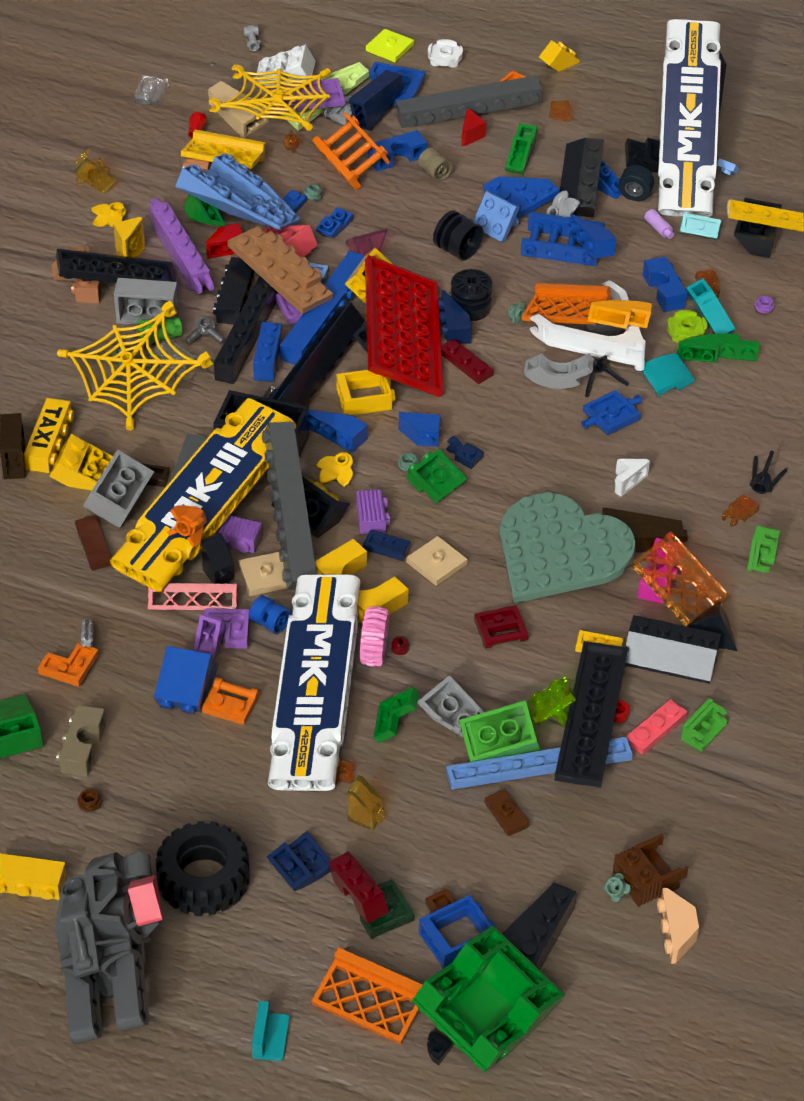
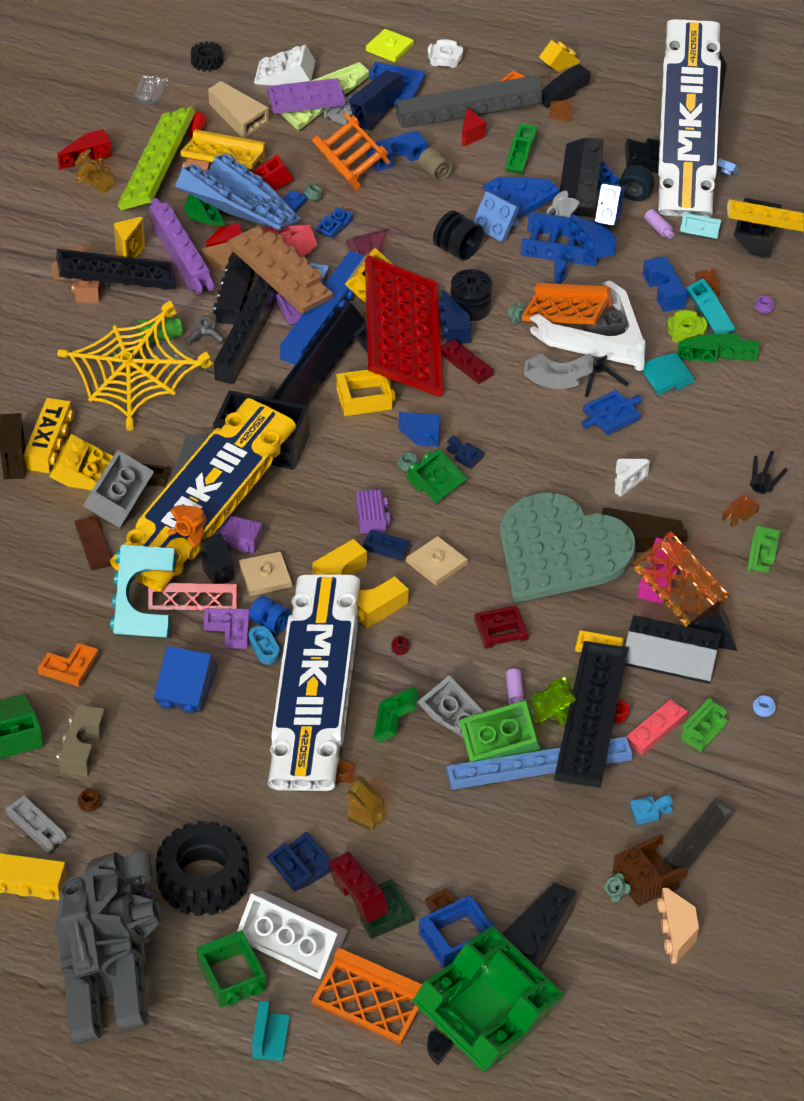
(35, 824): none -> light grey plate
(87, 633): light grey axle -> none
(96, 141): none -> red slope
(108, 214): yellow plate -> none
(132, 562): none -> arch
(142, 299): light grey brick -> none
(145, 900): coral slope -> none
(156, 158): none -> lime plate
(206, 56): none -> black tyre
(209, 634): medium lavender slope -> none
(218, 256): none -> medium nougat slope
(224, 949): none -> green window
(228, 706): orange plate -> none
(251, 32): light grey bar -> none
(265, 649): none -> dark azure plate
(266, 352): blue arch -> none
(274, 172): none -> red slope
(277, 95): yellow animal -> none
(289, 502): dark grey brick -> none
(290, 141): clear orange plate -> none
(290, 933): none -> white slope
(323, 506): black slope -> none
(333, 469): yellow plate -> none
(339, 428): blue slope -> none
(374, 636): bright pink gear -> none
(506, 812): reddish brown plate -> none
(514, 686): none -> lavender cylinder
(559, 270): none -> blue slope
(565, 84): none -> black slope
(612, 198): none -> window
(620, 313): light orange slope -> none
(647, 810): none -> dark azure plate
(700, 834): none -> clear smoke plate
(764, 706): none -> light blue plate

